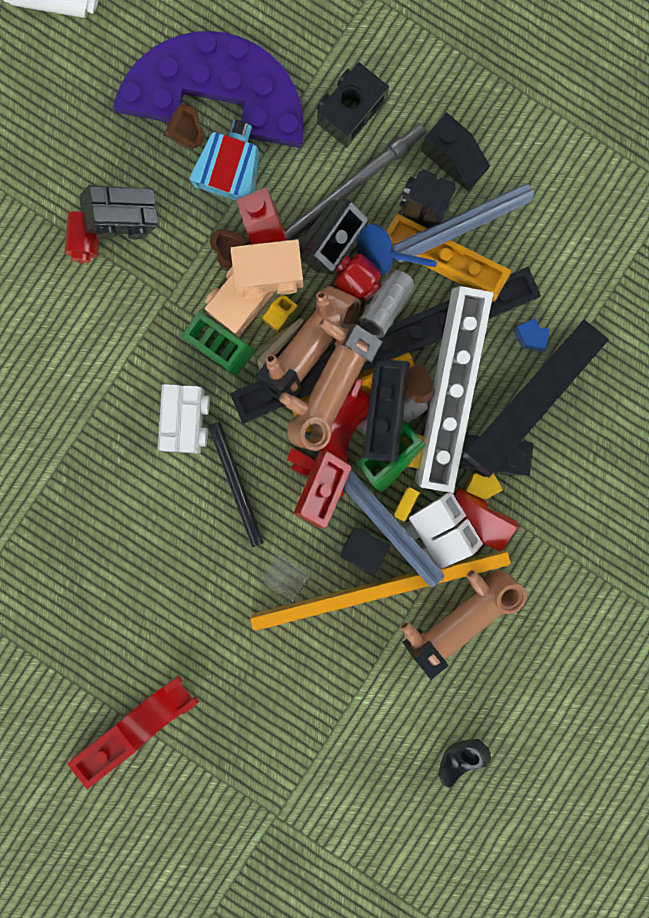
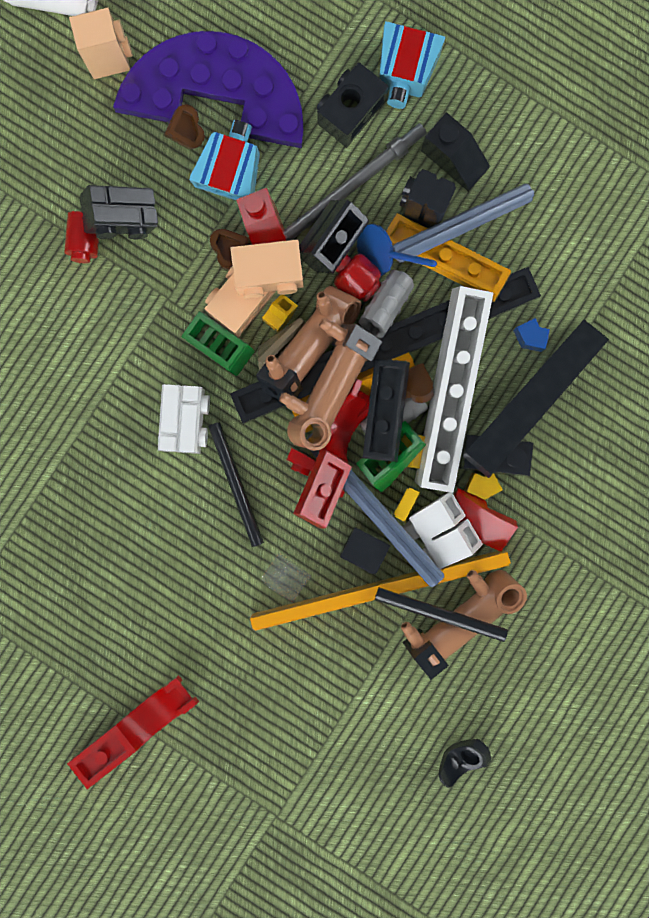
(101, 43): none -> light nougat brick
(407, 61): none -> torso
(441, 614): none -> black bar

